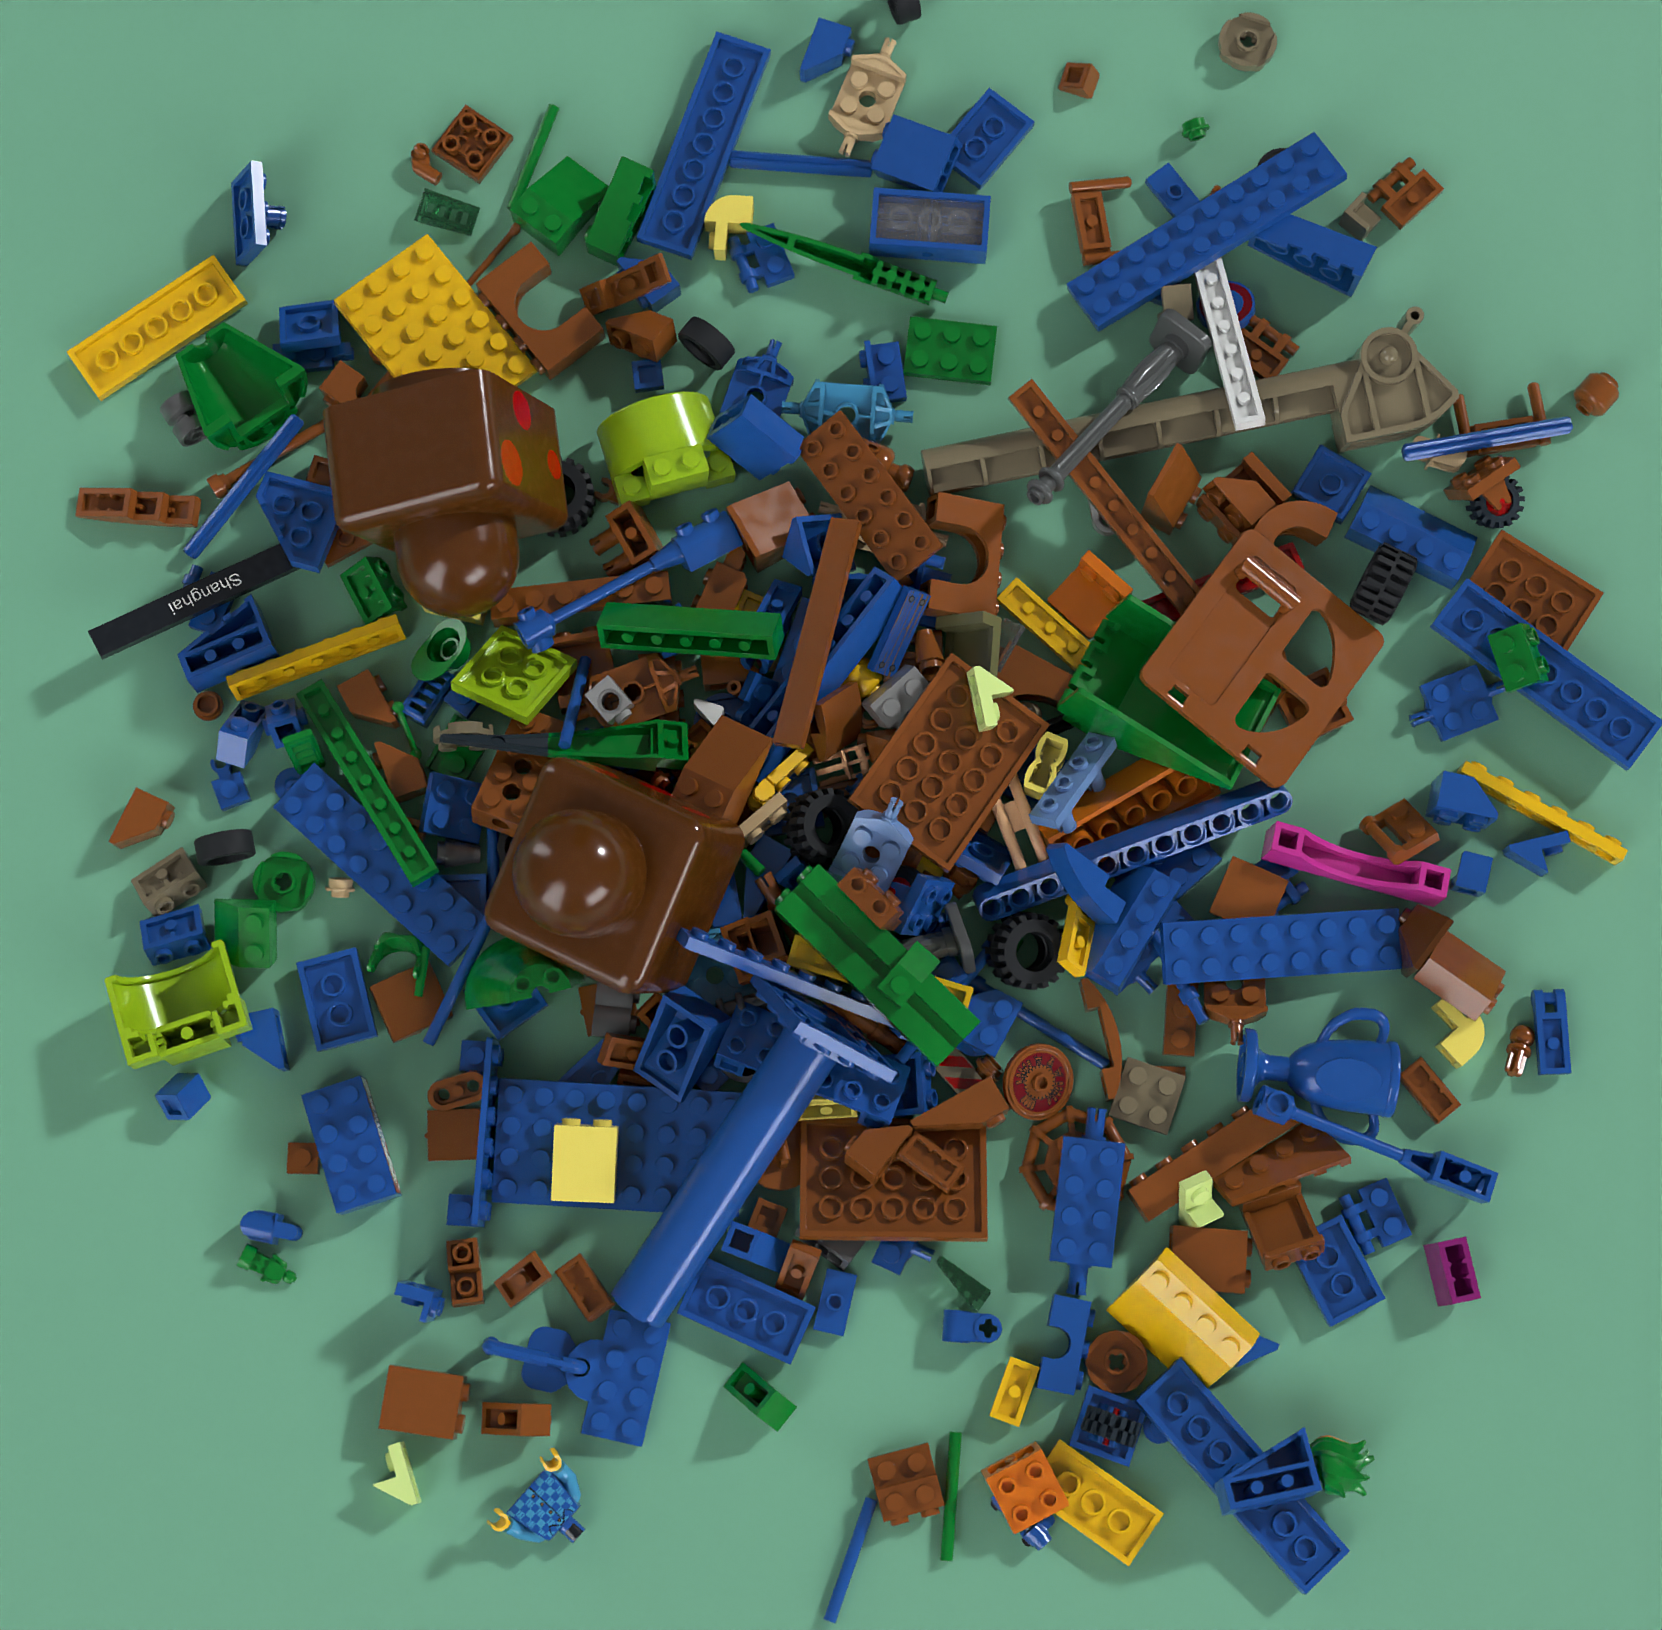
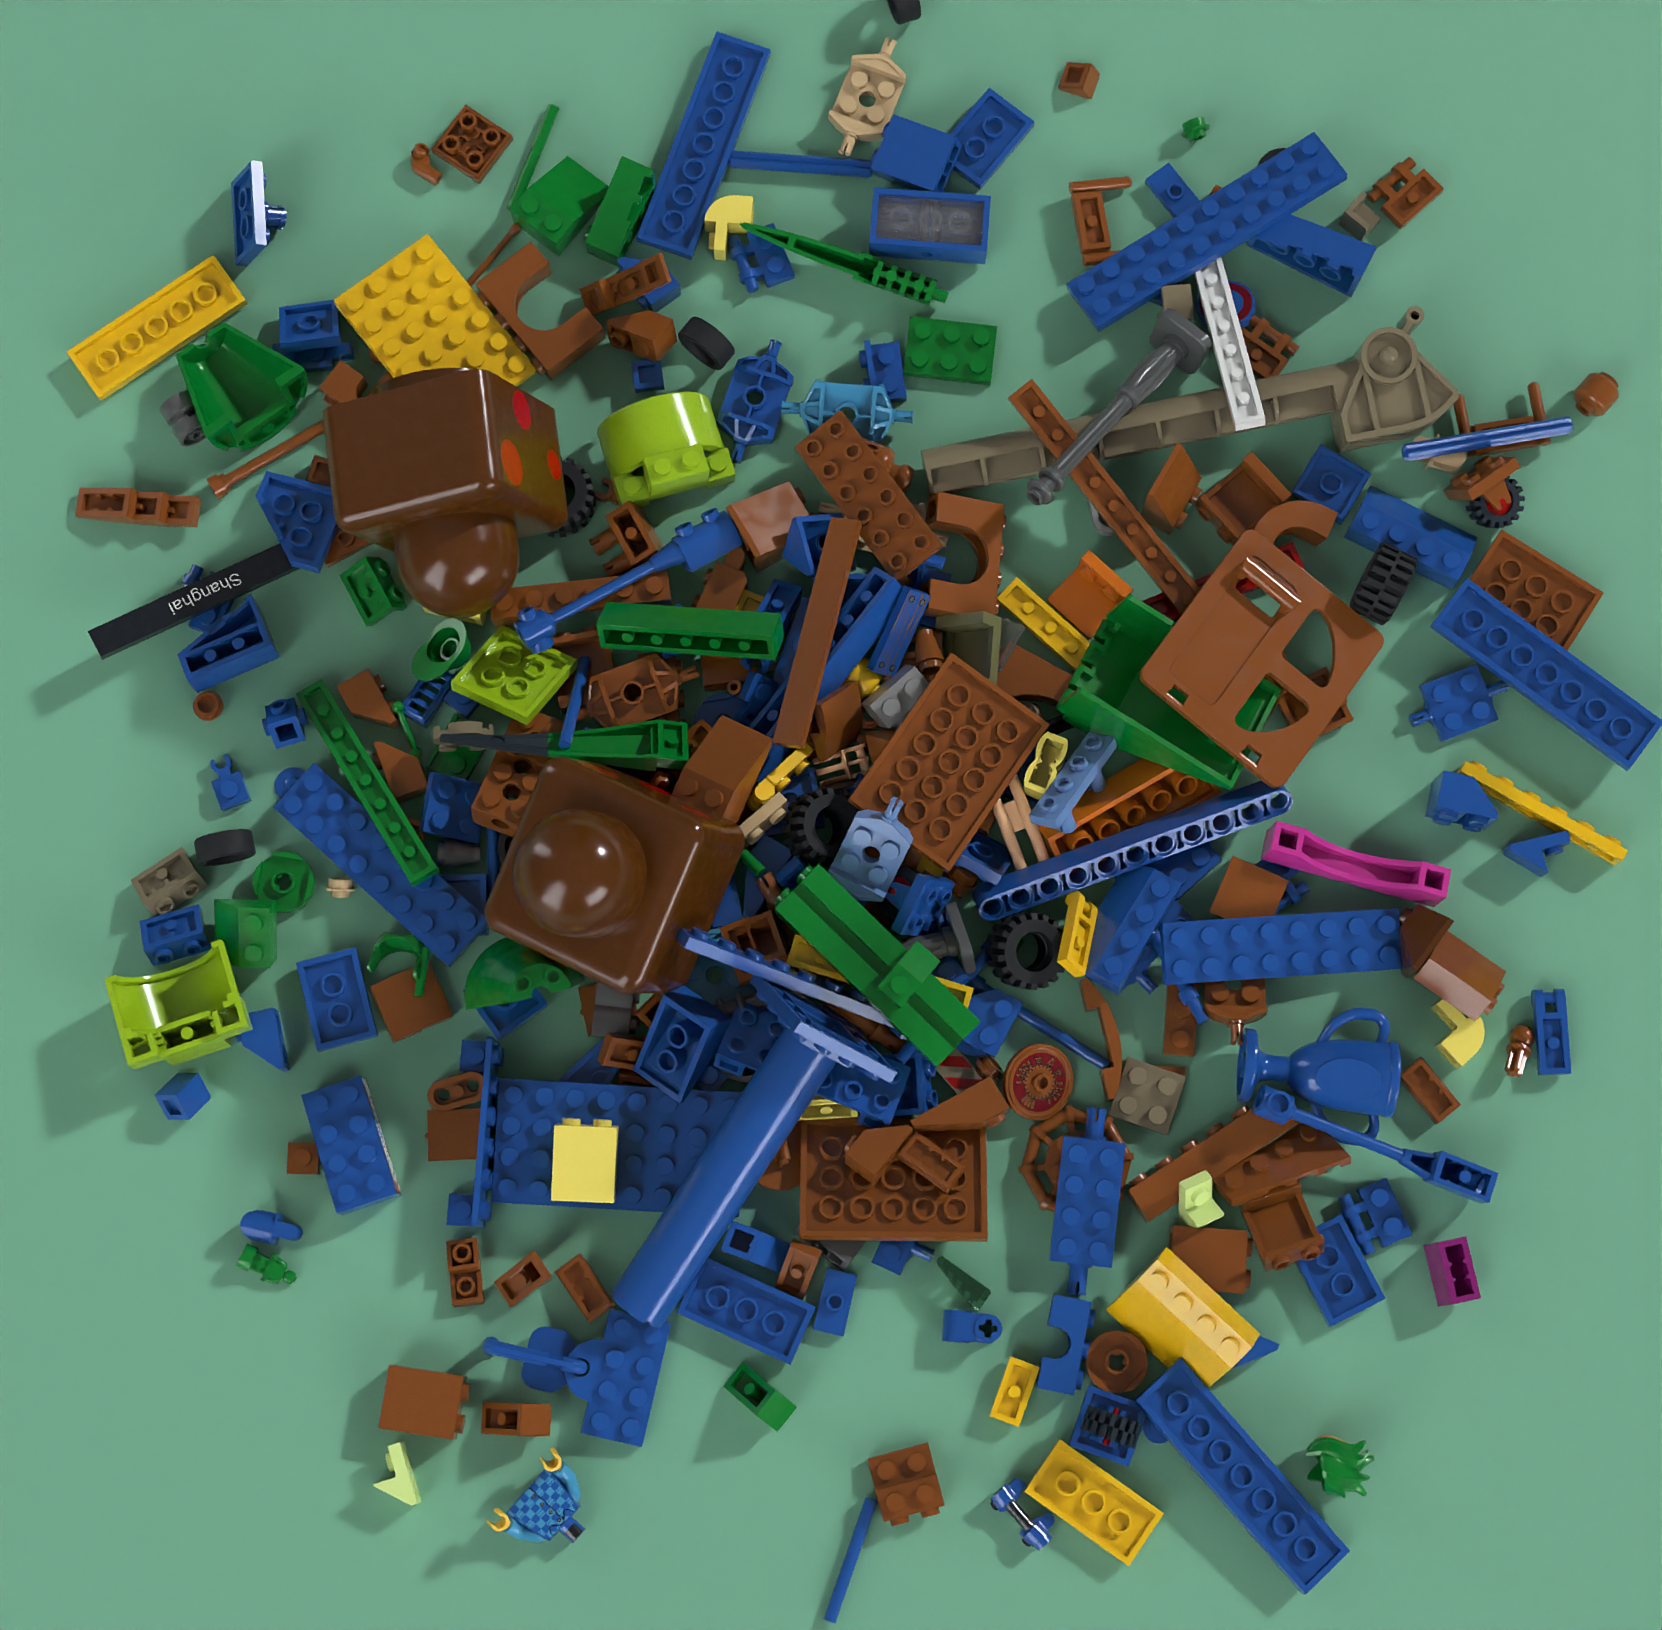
(142, 819): dark orange slope -> none
(241, 734): blue slope -> none
(243, 486): blue axle -> none
(303, 750): green slope -> none
(316, 657): yellow plate -> none
(419, 1294): blue bracket -> none
(434, 220): clear green slope -> none
(457, 983): blue bar -> none
(601, 691): light grey brick -> none
(708, 711): white slope -> none
(755, 437): blue brick -> none
(767, 1217): dark orange plate -> none
(826, 49): blue slope -> none
(871, 899): dark orange plate -> none
(951, 1493): green bar -> none
(983, 689): yellowish green slope -> none
(1025, 1487): orange bracket -> none
(1085, 884): blue slope -> none
(1239, 500): dark orange slope -> none
(1242, 57): dark tan plate -> none
(1272, 1478): blue wedge -> none
(1406, 825): dark orange plate -> none
(1472, 874): blue panel -> none
(1518, 657): green bracket -> none

